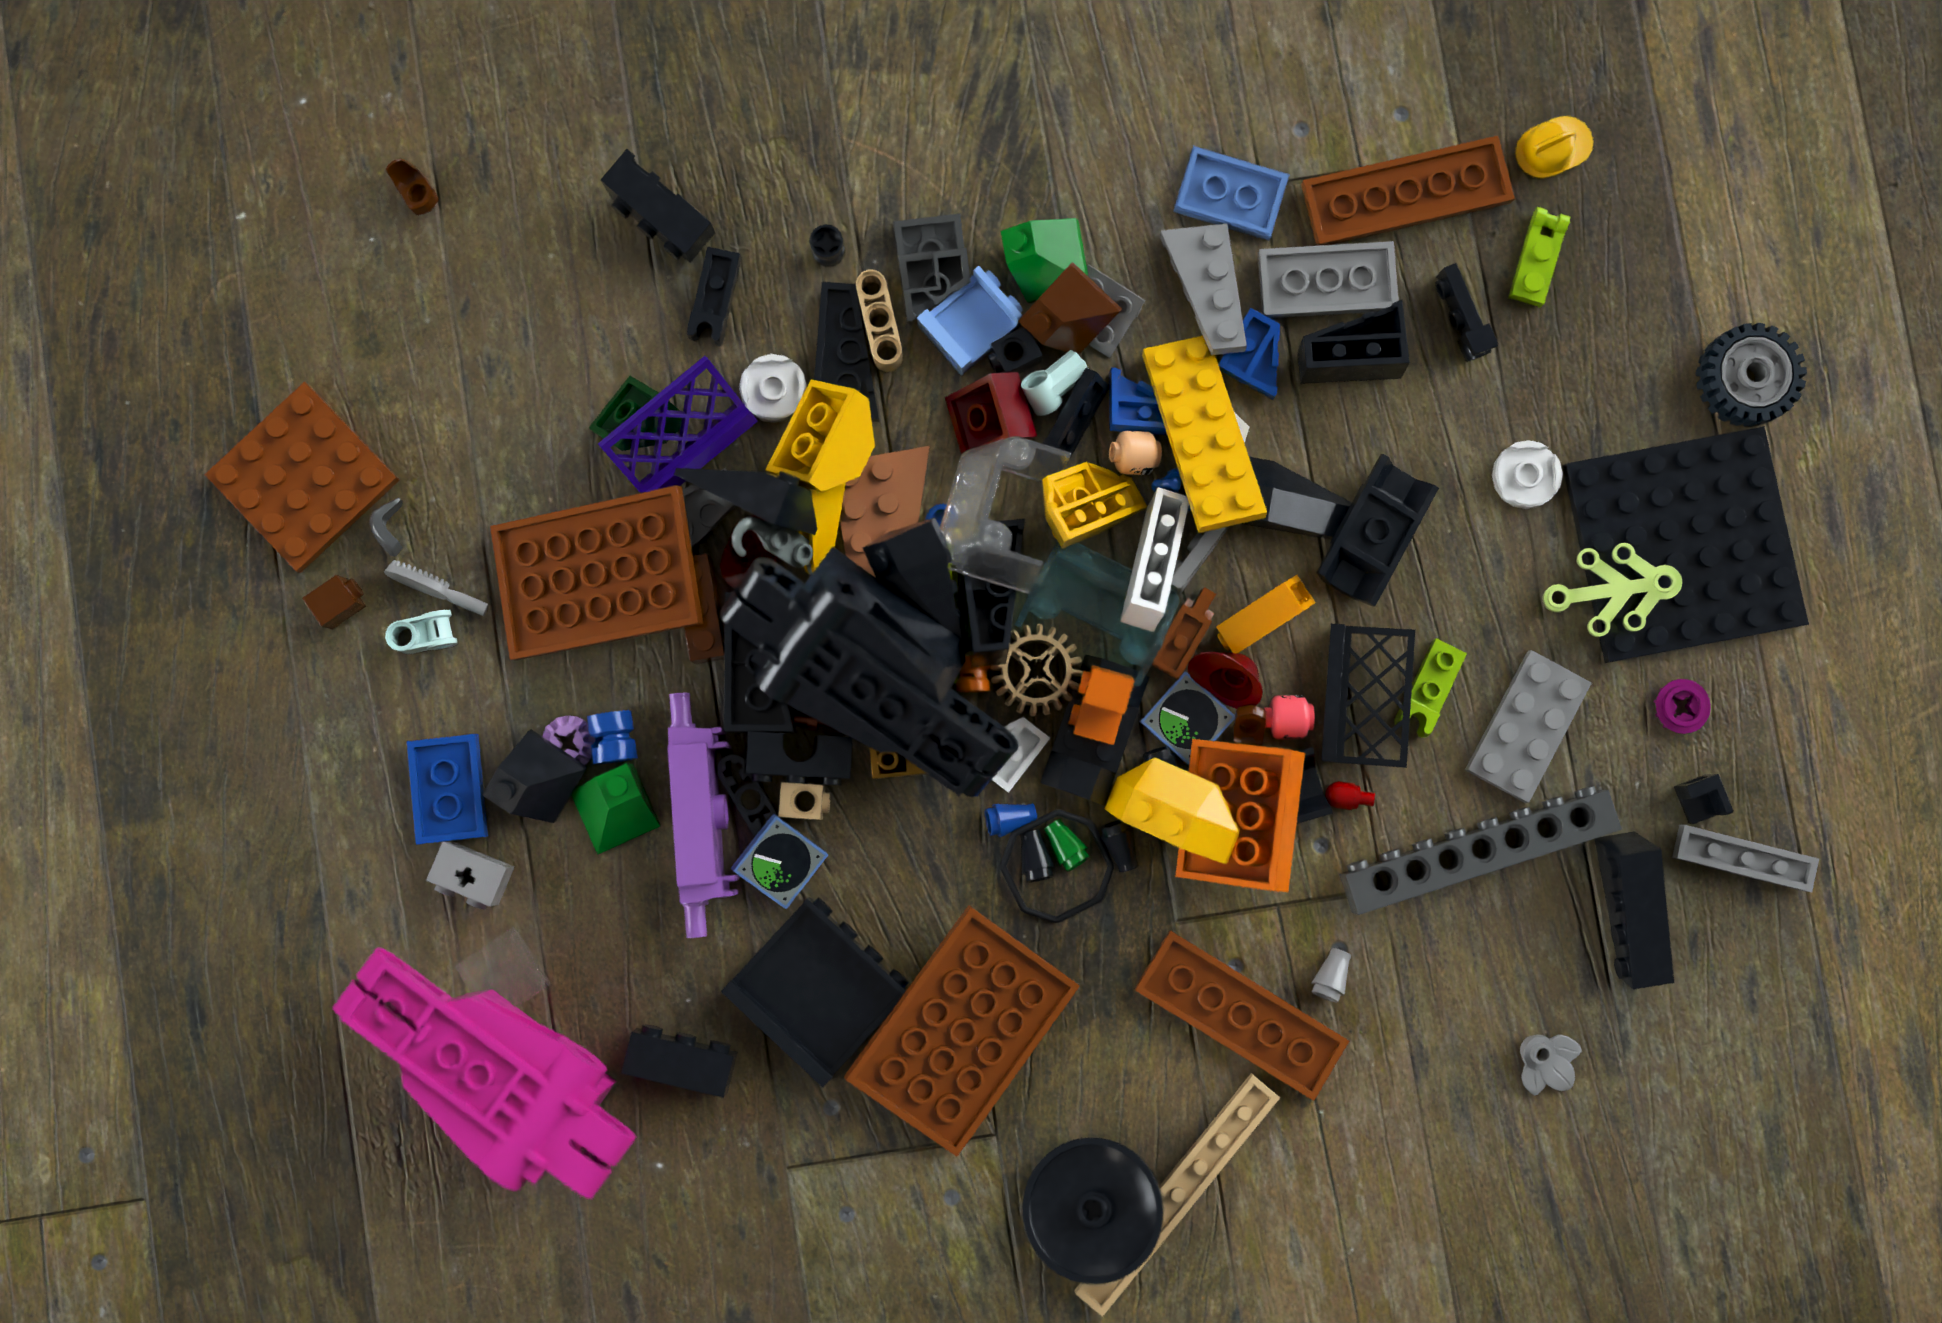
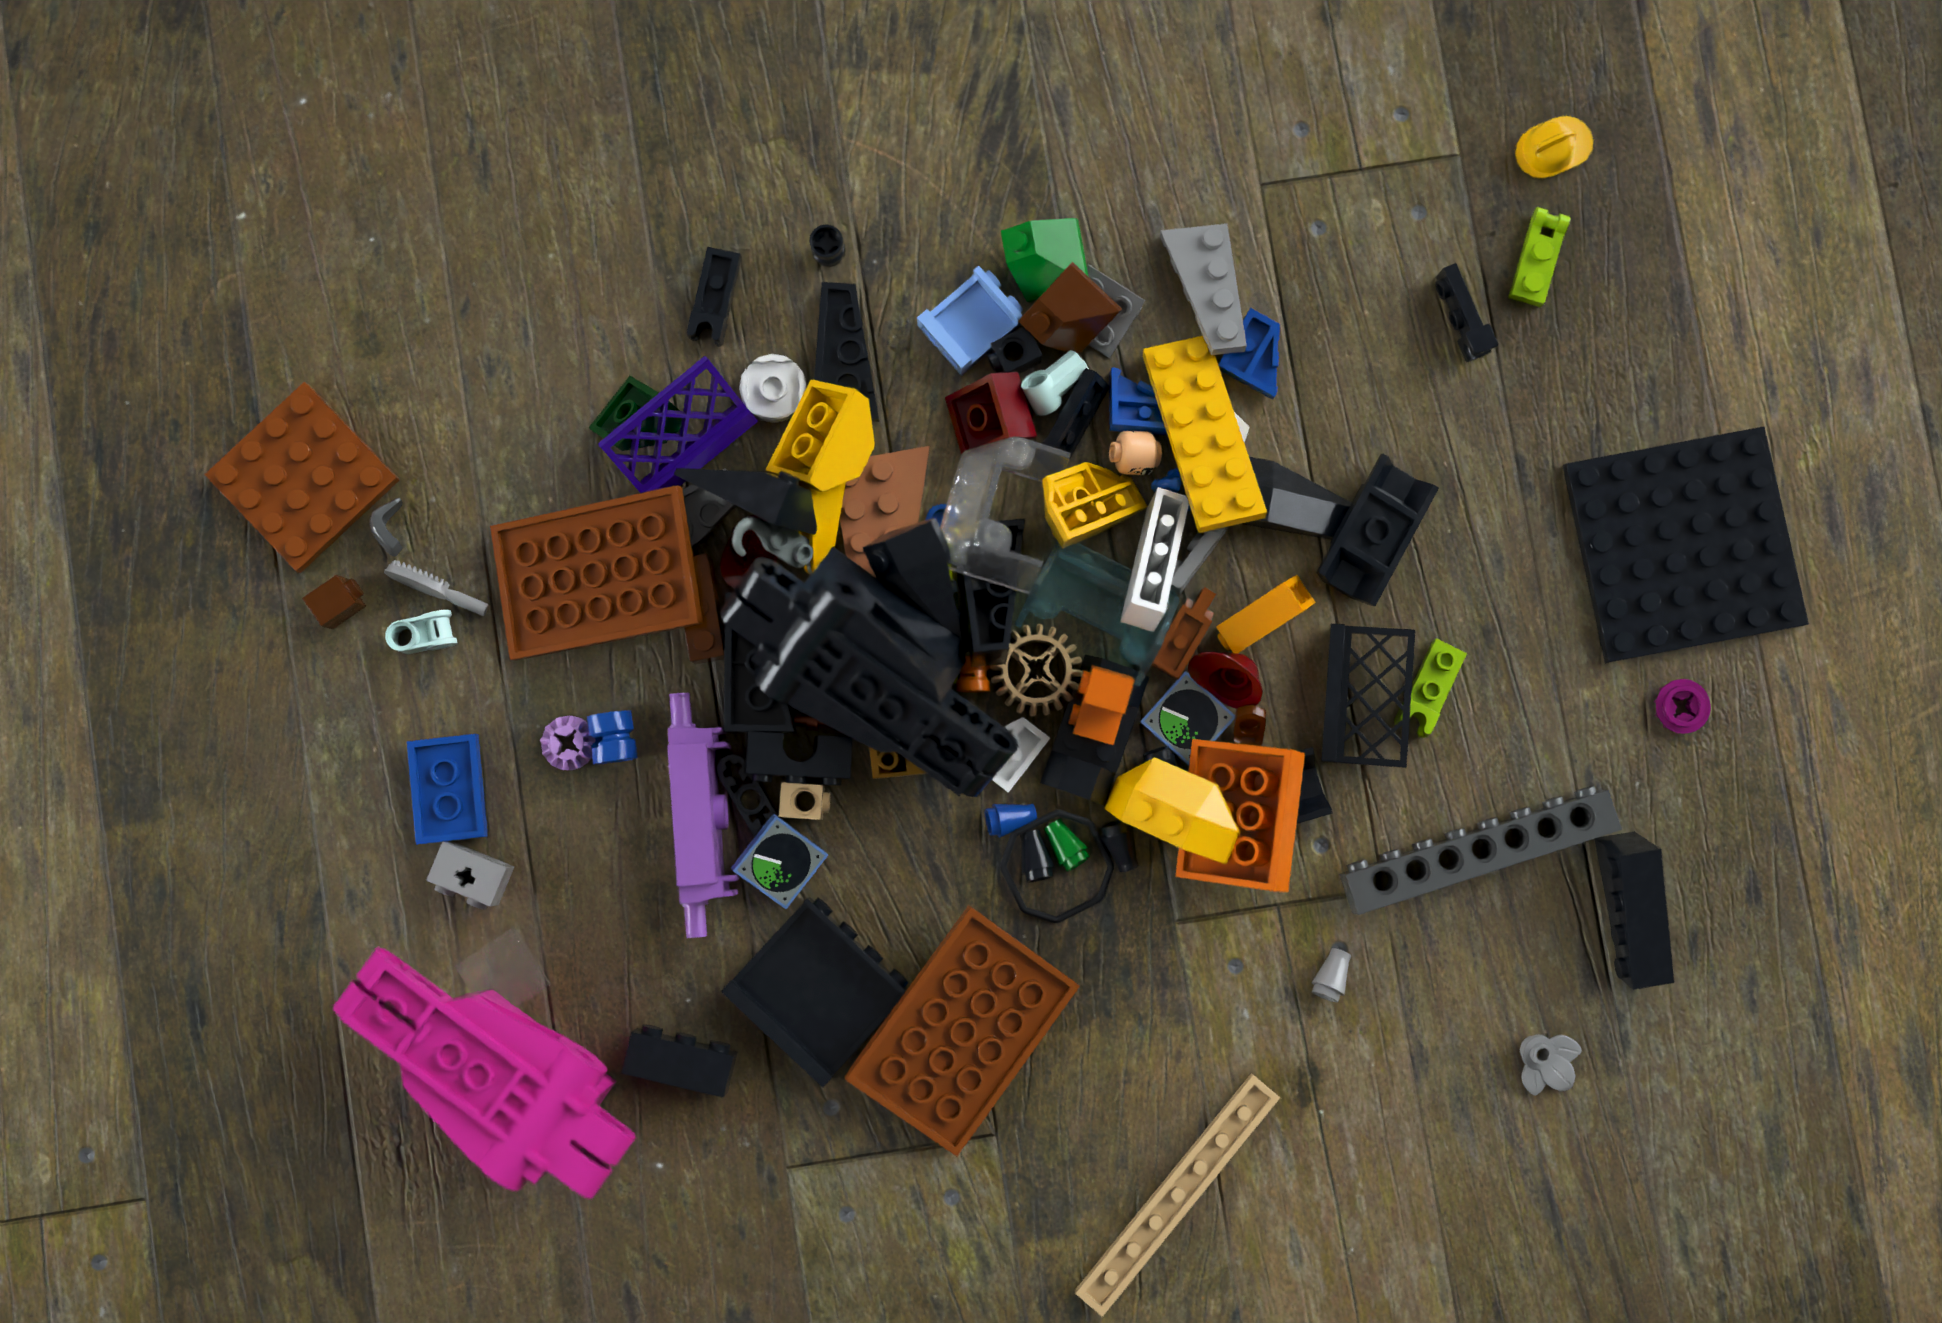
(412, 186): reddish brown hair -> none
(535, 779): black slope -> none
(615, 808): green slope -> none
(656, 208): black wedge -> none
(879, 305): tan beam -> none
(930, 261): dark grey slope -> none
(1093, 1210): black dish -> none
(1231, 193): medium blue tile -> none
(1241, 1015): dark orange plate -> none
(1290, 717): coral head -> none
(1327, 279): light grey plate -> none
(1348, 796): red cylinder -> none
(1357, 350): black wedge -> none
(1407, 191): dark orange plate -> none
(1527, 474): white tile -> none
(1528, 726): light grey plate -> none
(1619, 588): yellowish green plant -> none
(1703, 798): black panel -> none
(1745, 858): light grey plate -> none
(1775, 371): wheel -> none

